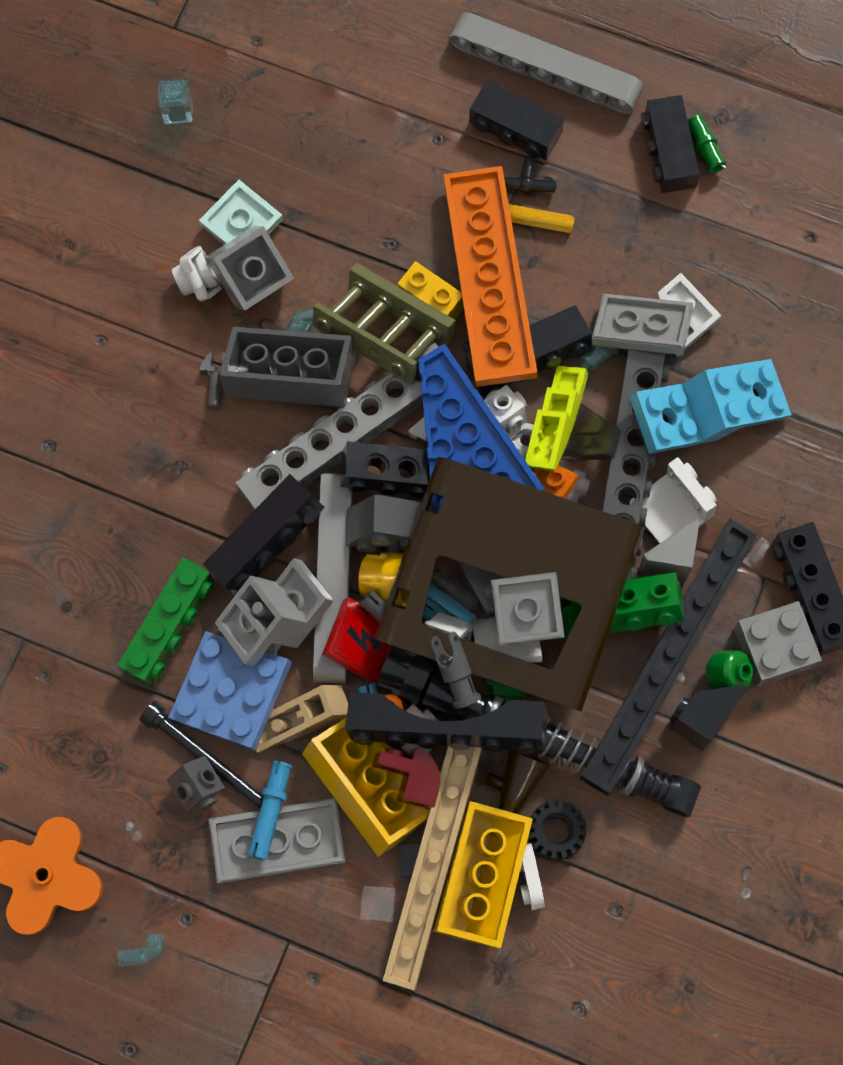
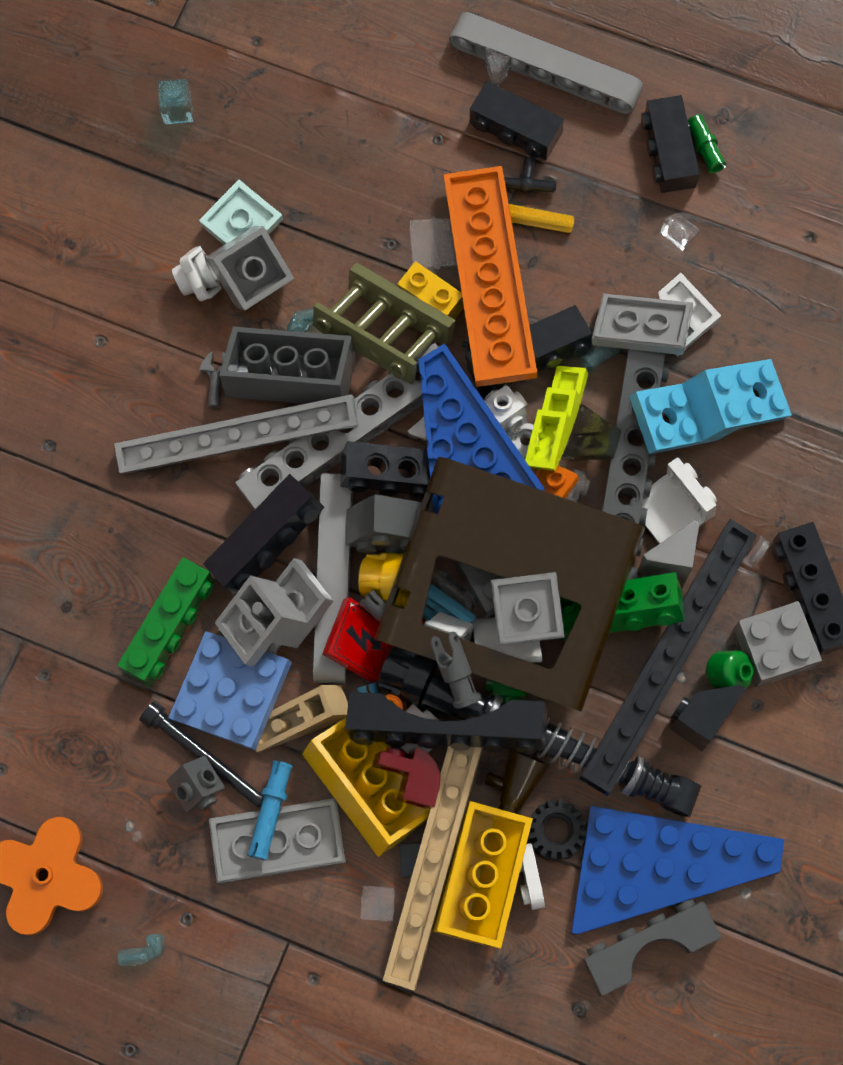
(236, 434): none -> light grey plate
(433, 243): none -> clear piece
(497, 66): none -> clear slope
(656, 862): none -> blue wing
(679, 230): none -> clear slope
(689, 929): none -> dark grey arch

